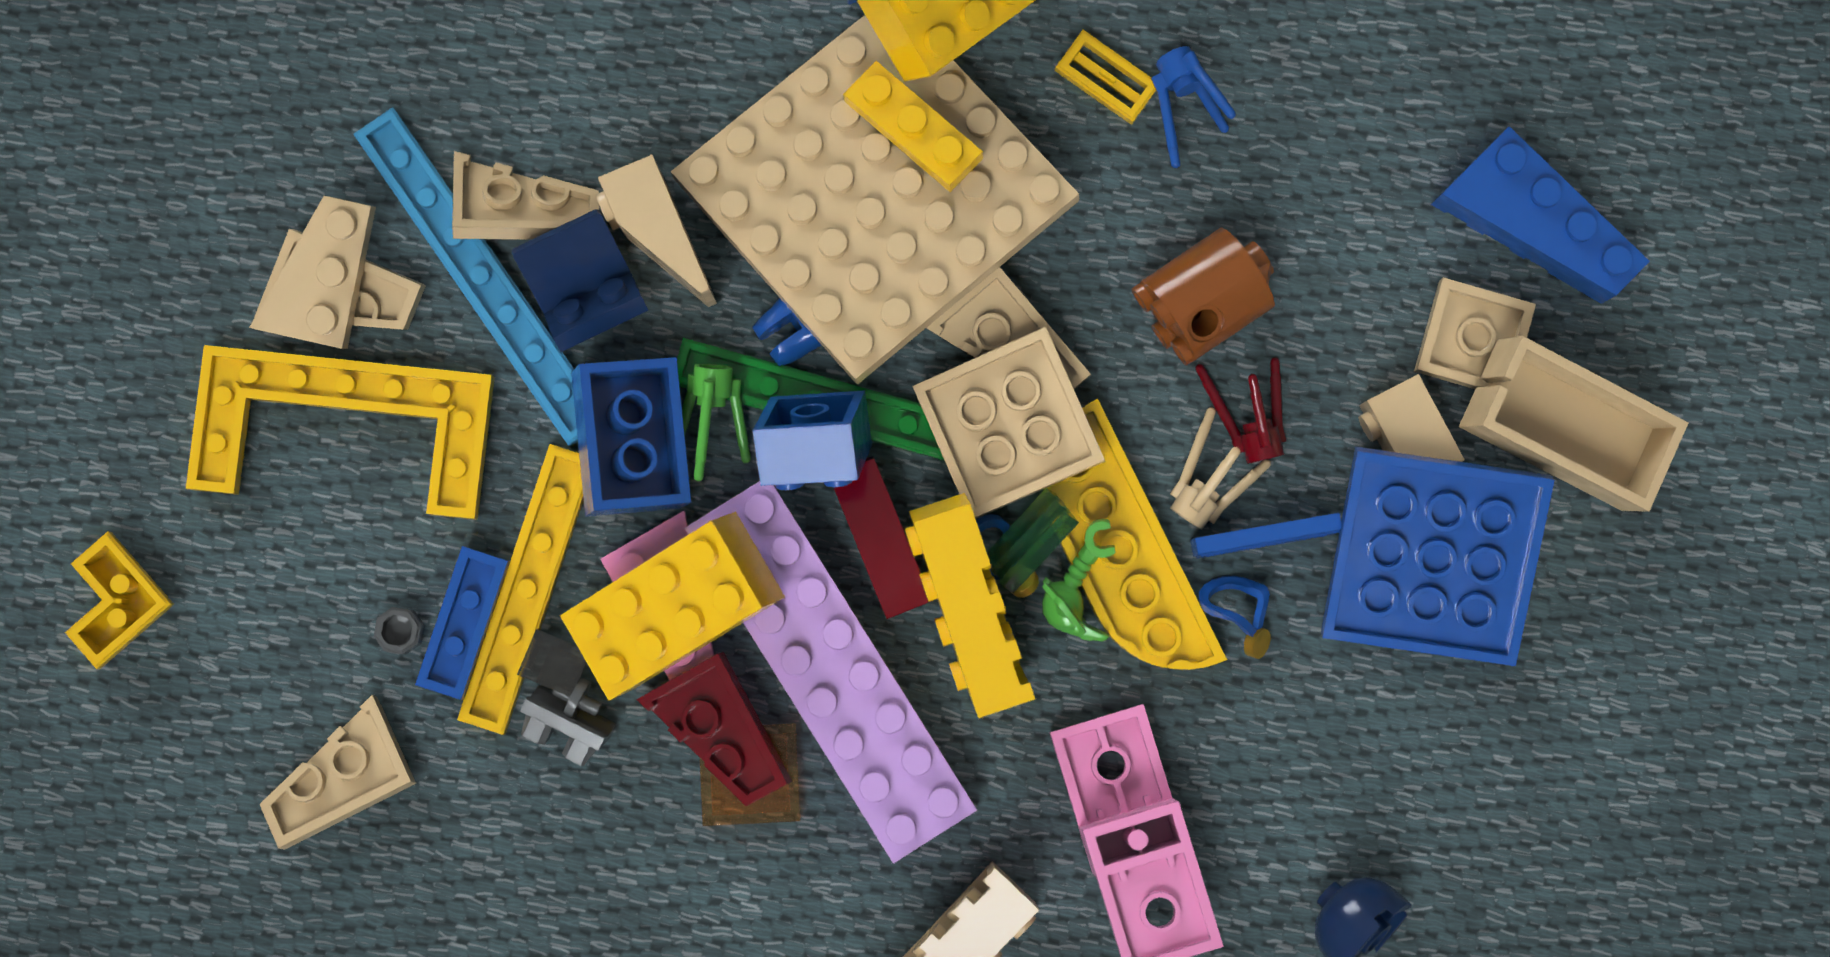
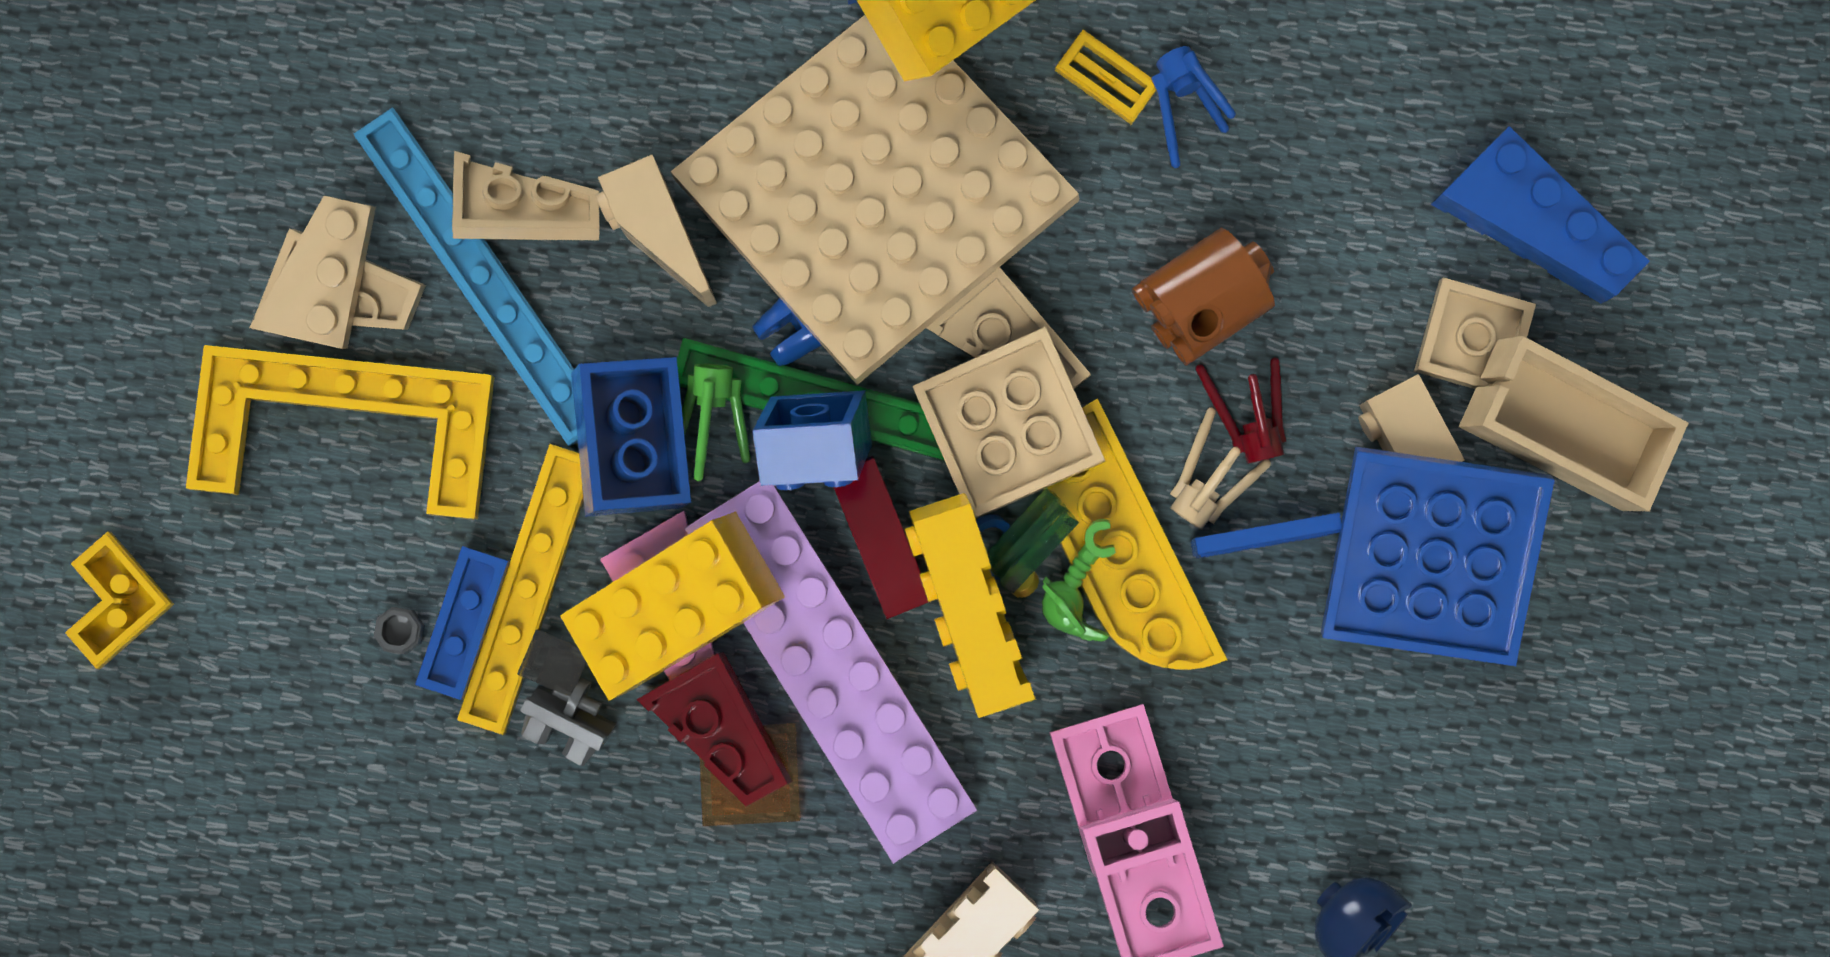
(343, 778): tan wing -> none
(579, 279): dark blue bracket -> none
(913, 126): yellow plate -> none
(1257, 638): blue piece -> none

